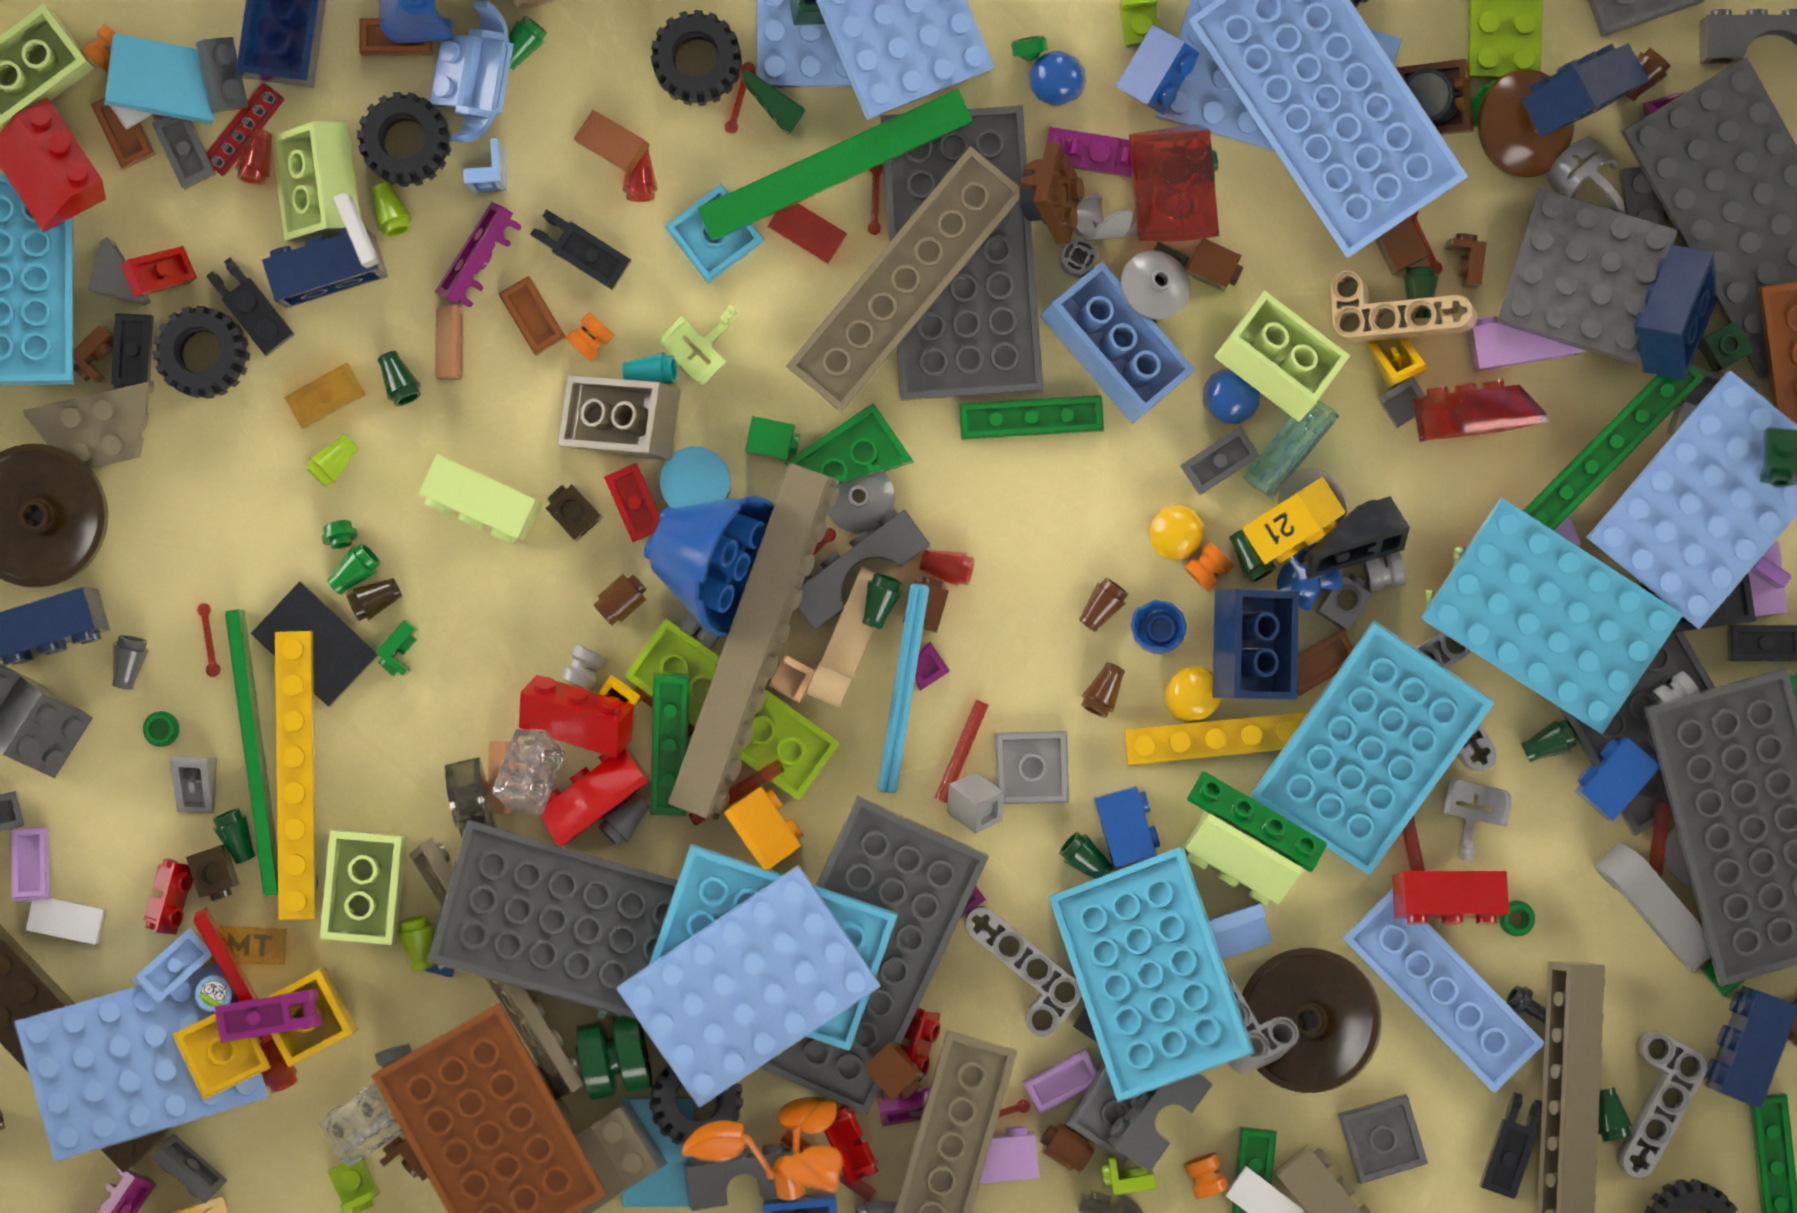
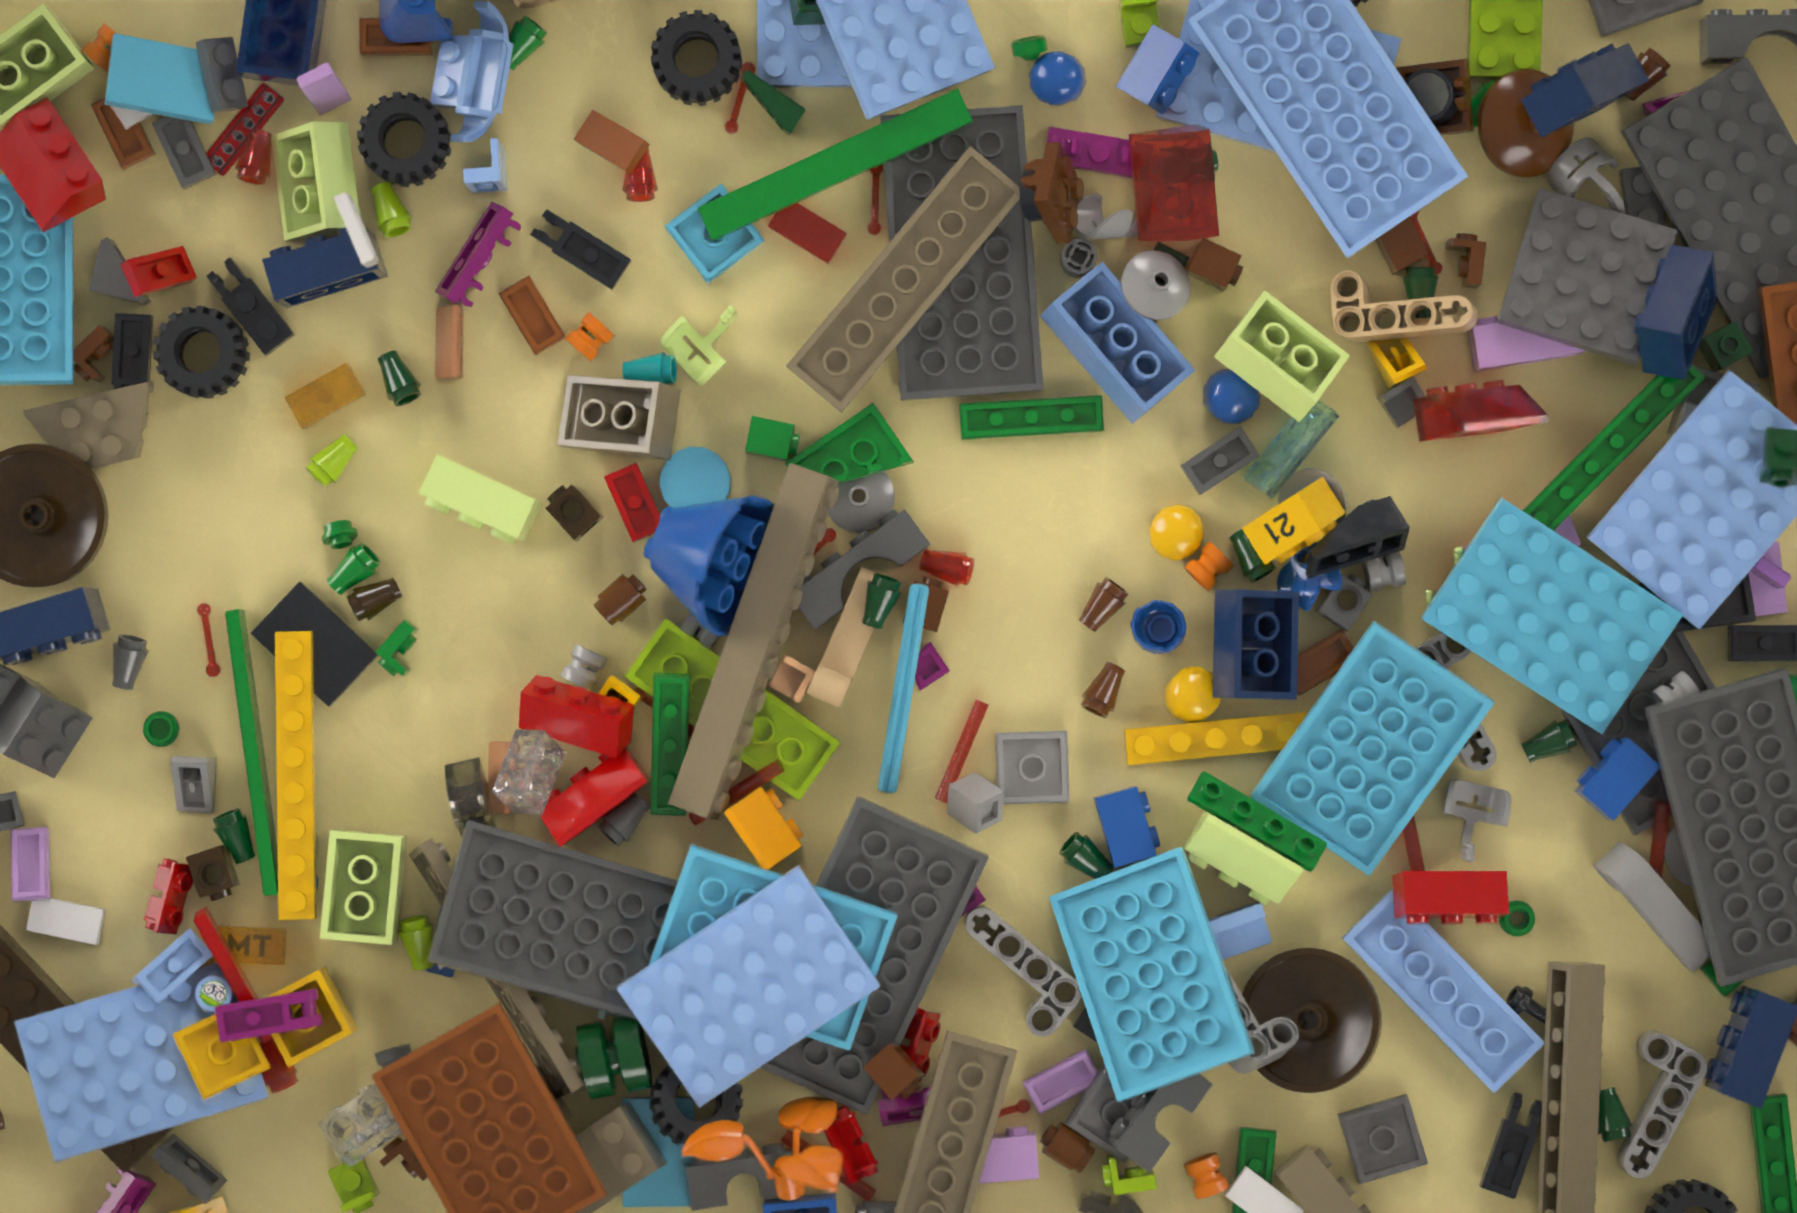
(323, 88): none -> lavender tile

